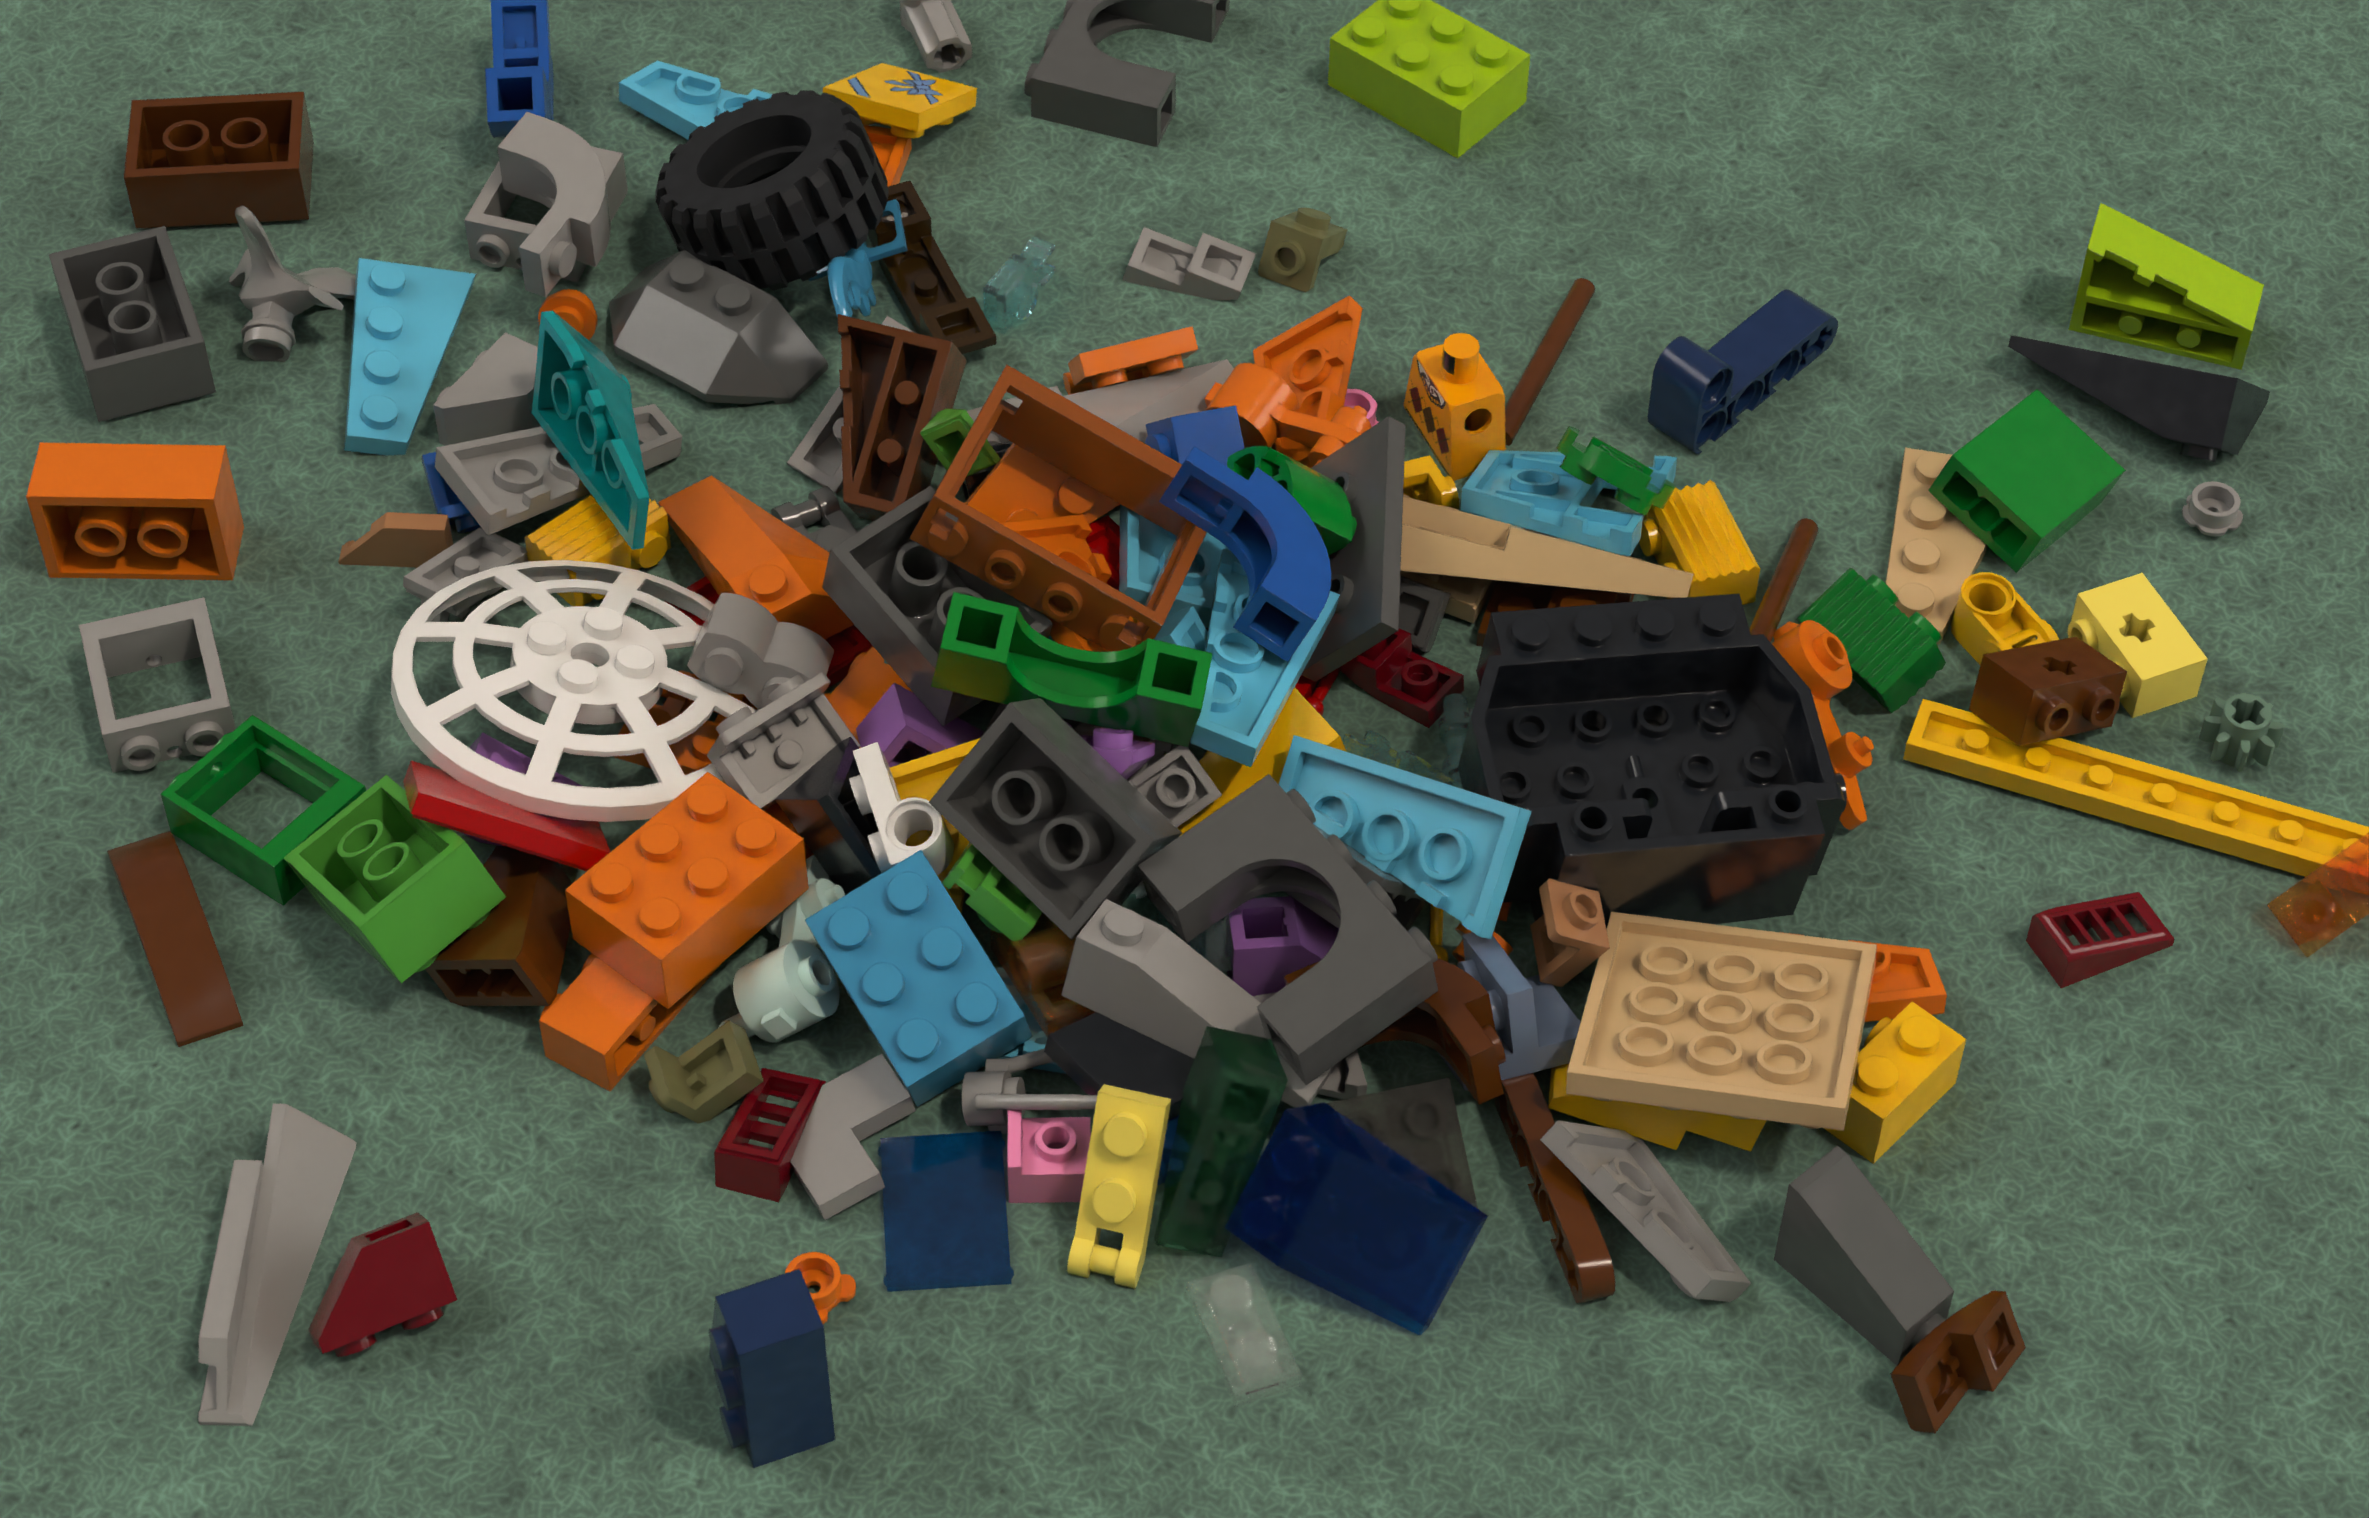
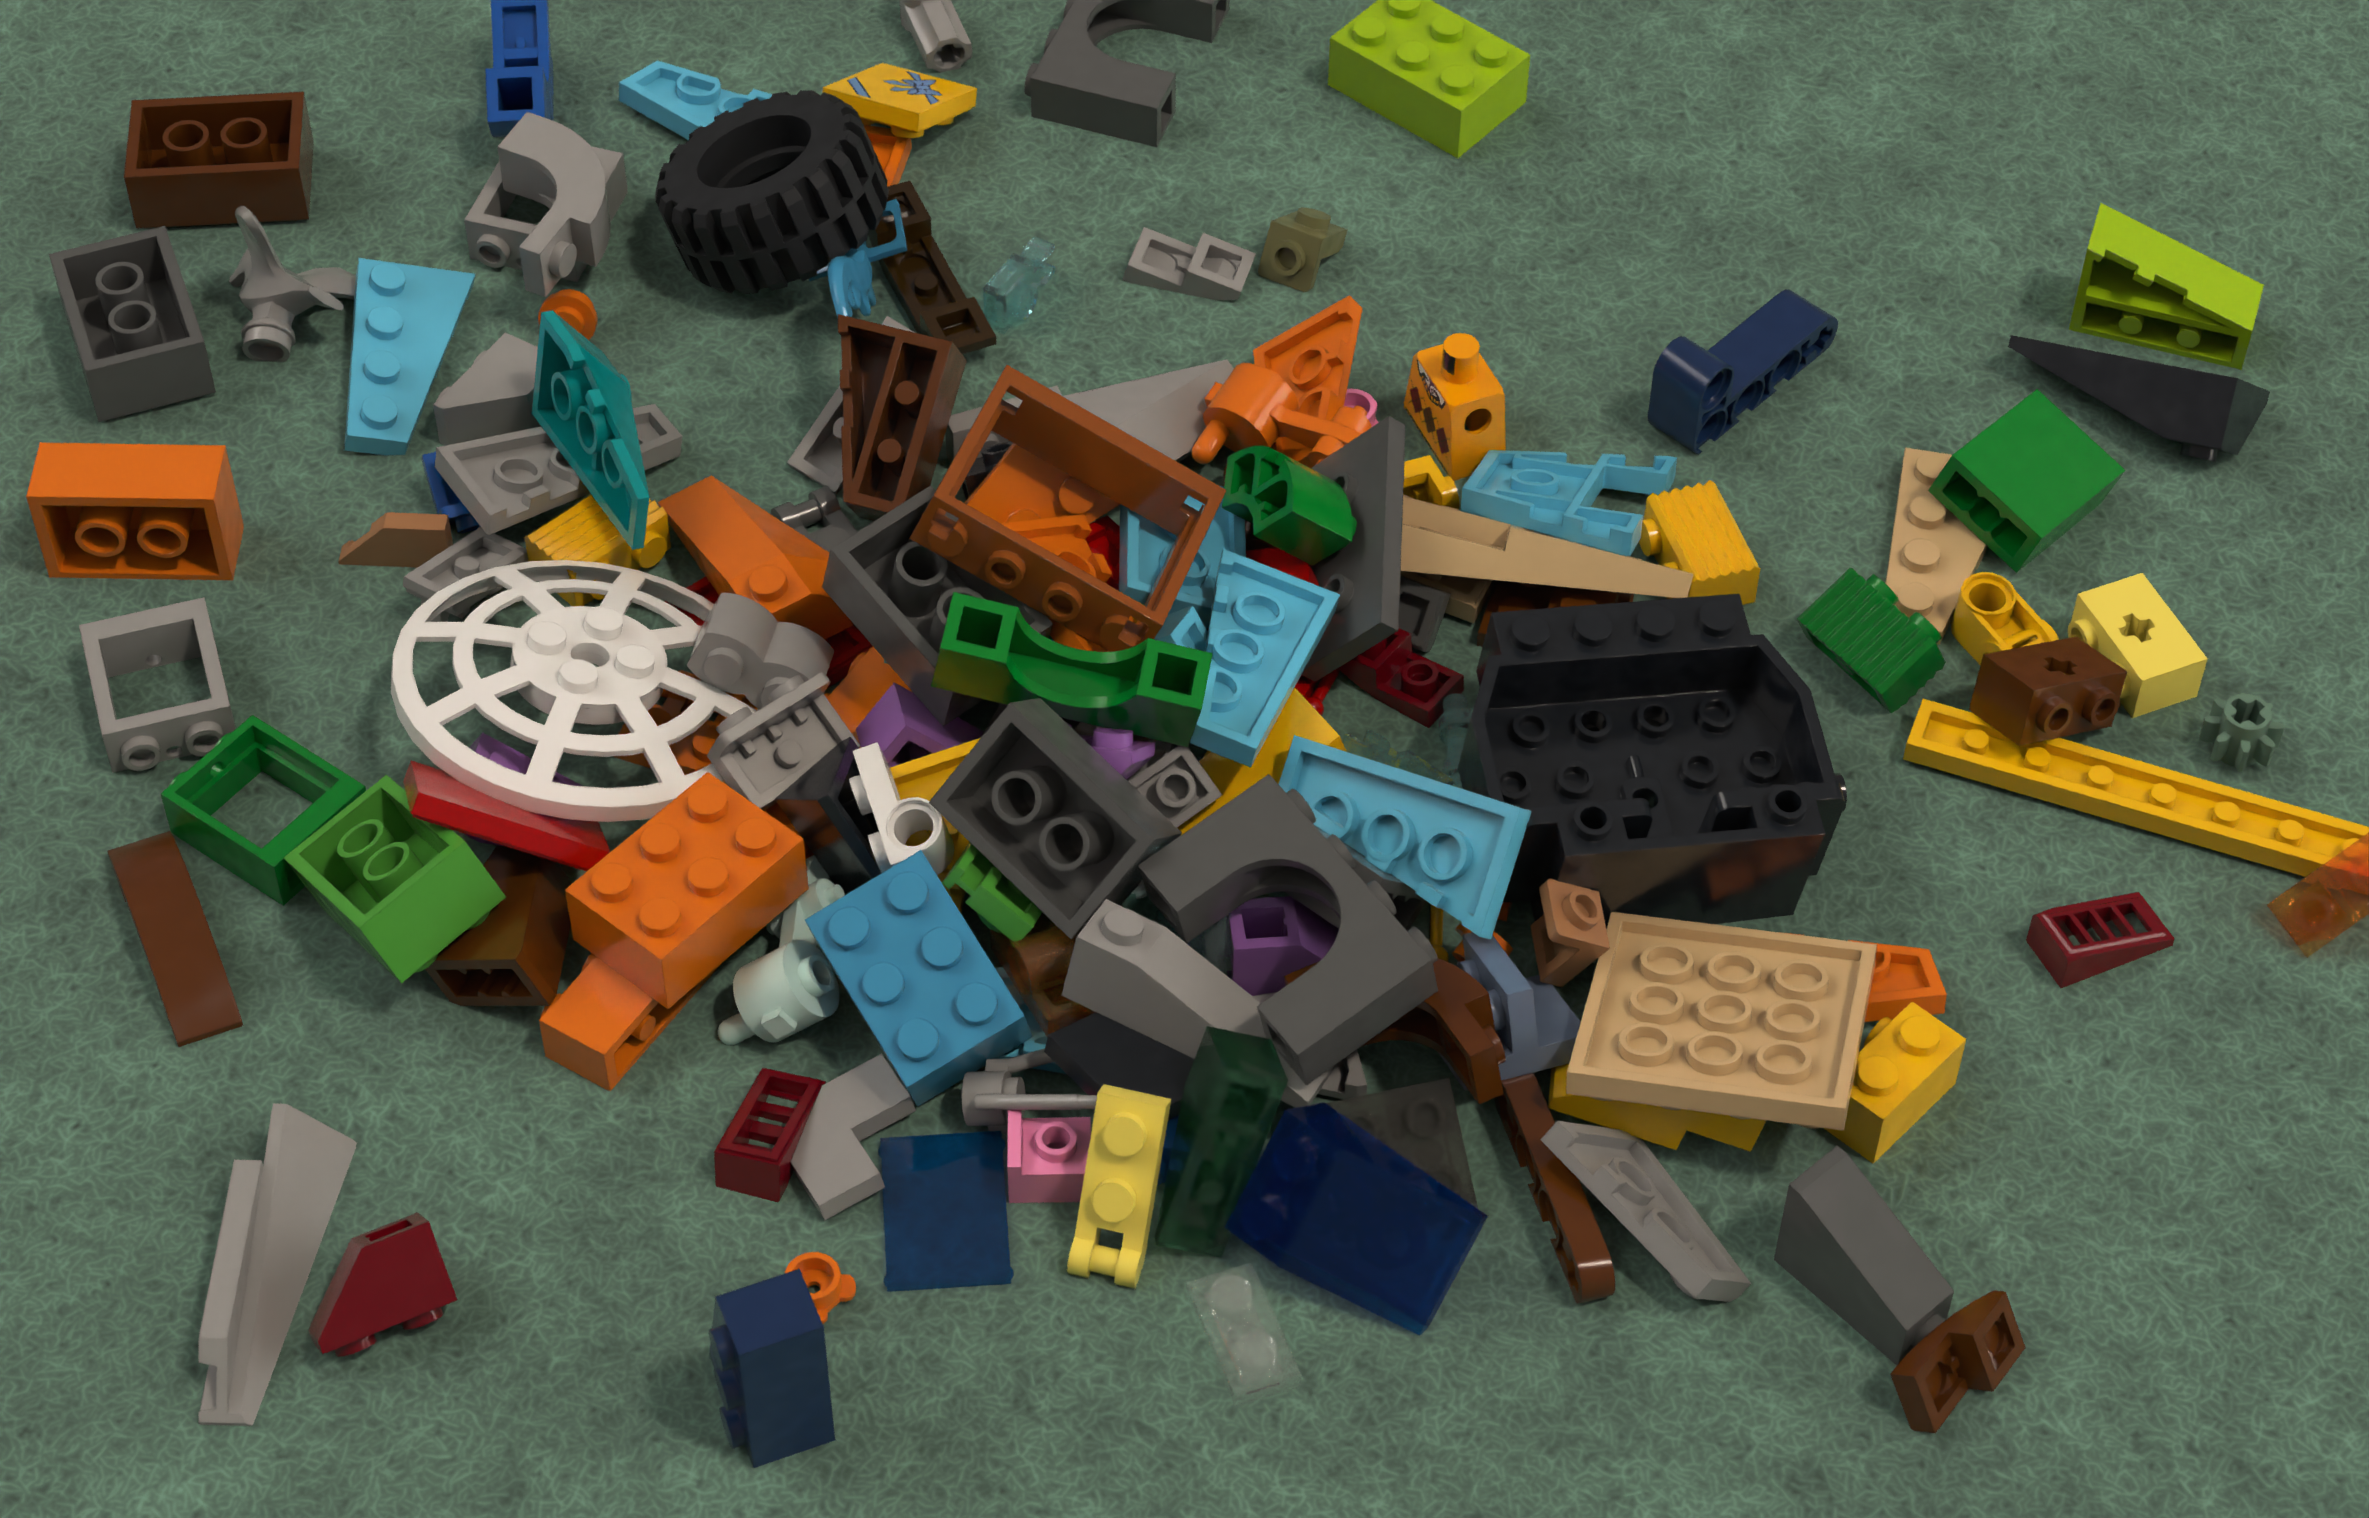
(705, 1076): olive bracket -> none
(712, 334): dark grey wedge -> none
(946, 434): bright green slope -> none
(1130, 360): orange plate -> none
(1211, 431): blue brick -> none
(1271, 540): blue arch -> none
(1546, 356): reddish brown bar -> none
(1616, 468): green plate -> none
(1784, 579): reddish brown bar -> none
(1825, 669): orange piece -> none
(2213, 509): light grey plate -> none

